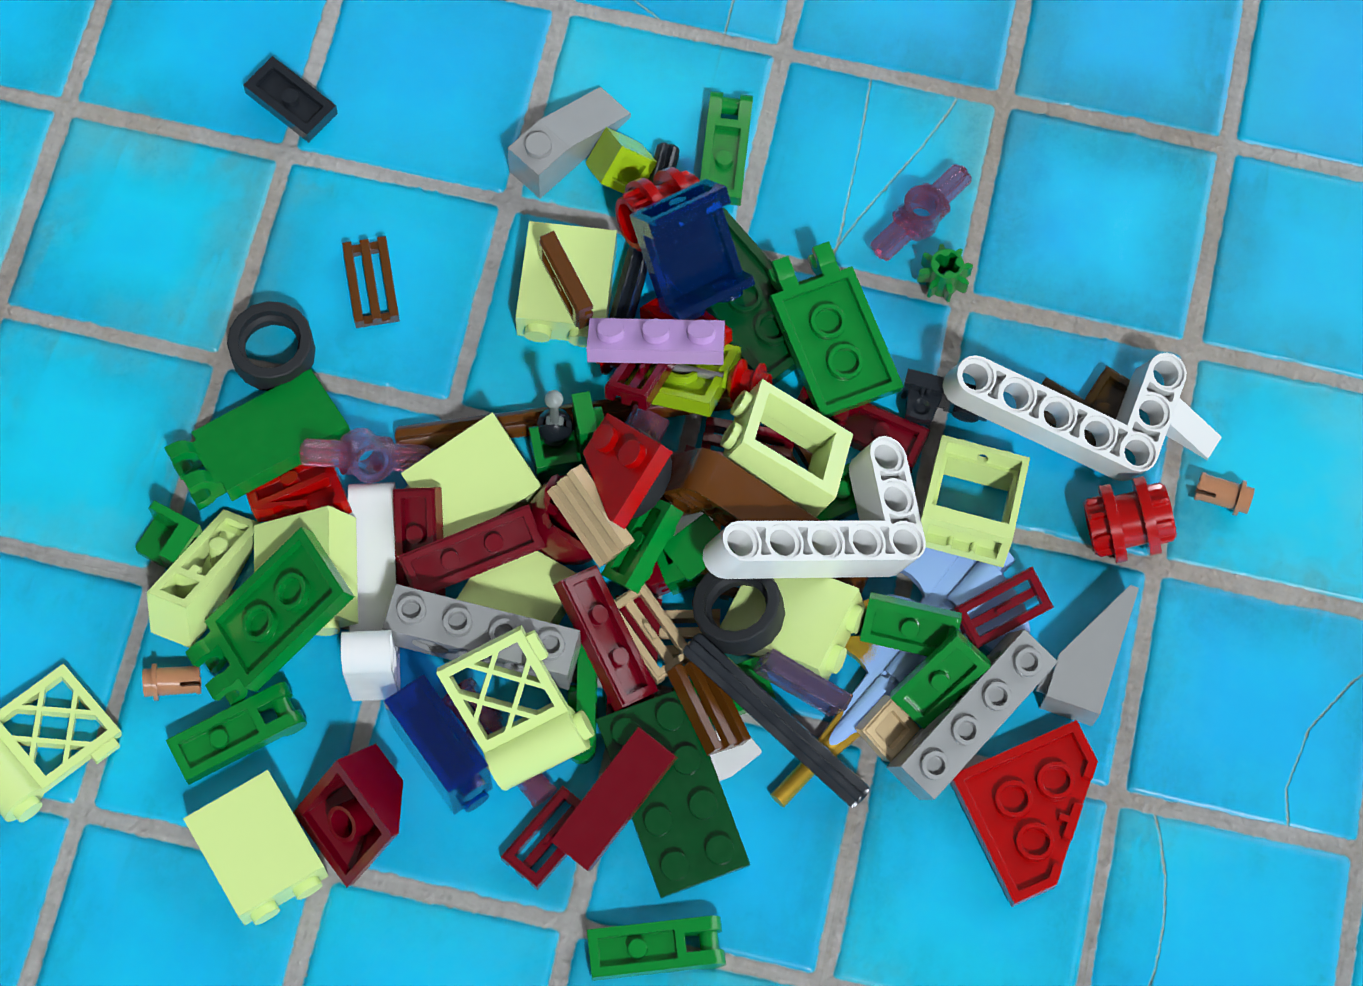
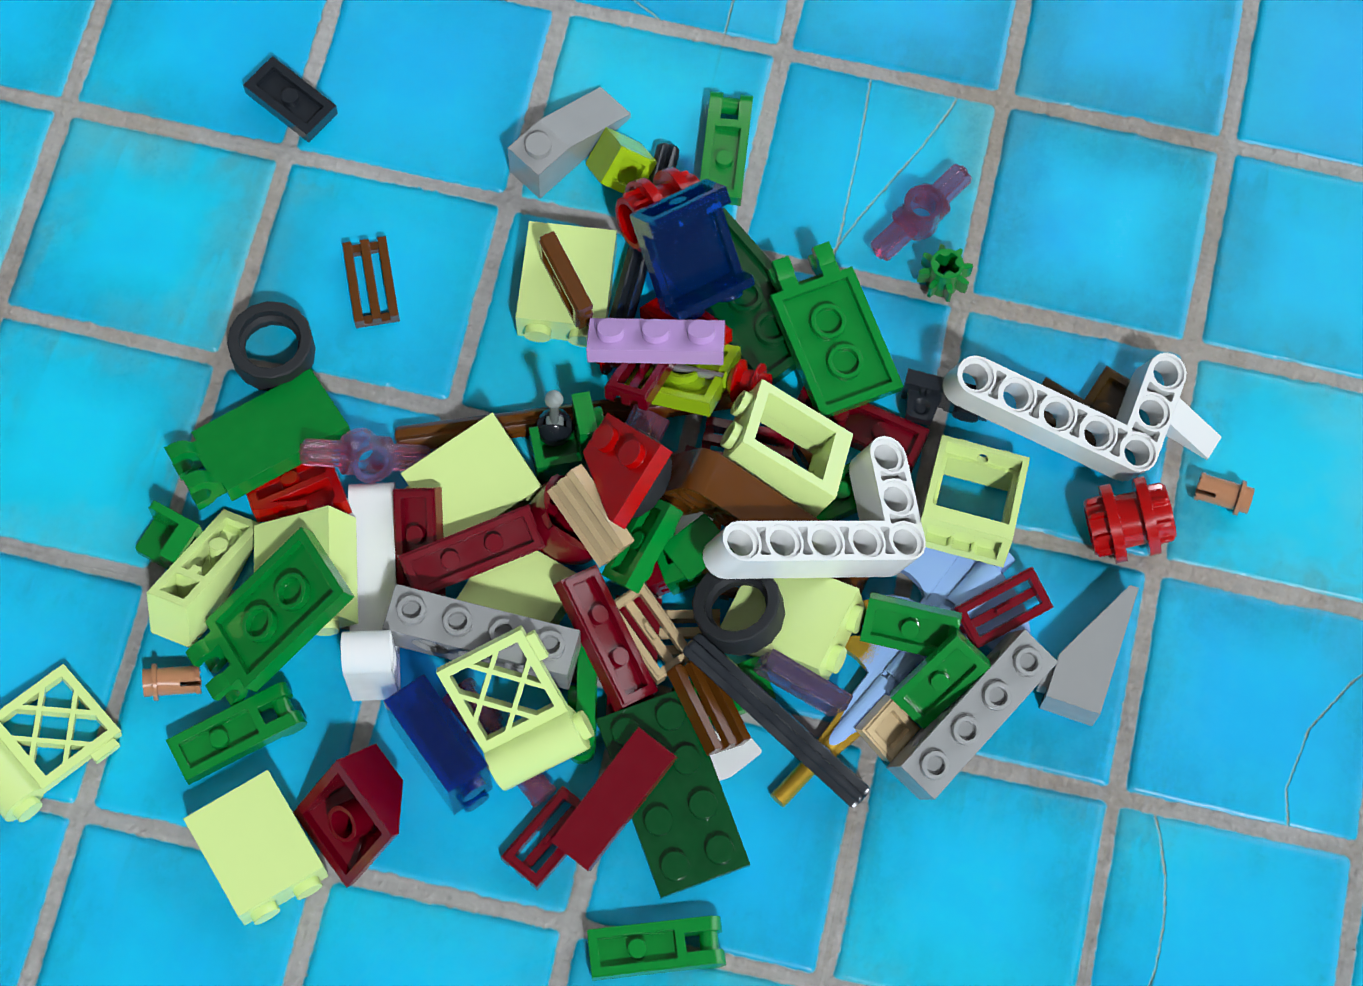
(1029, 807): red plate -> none

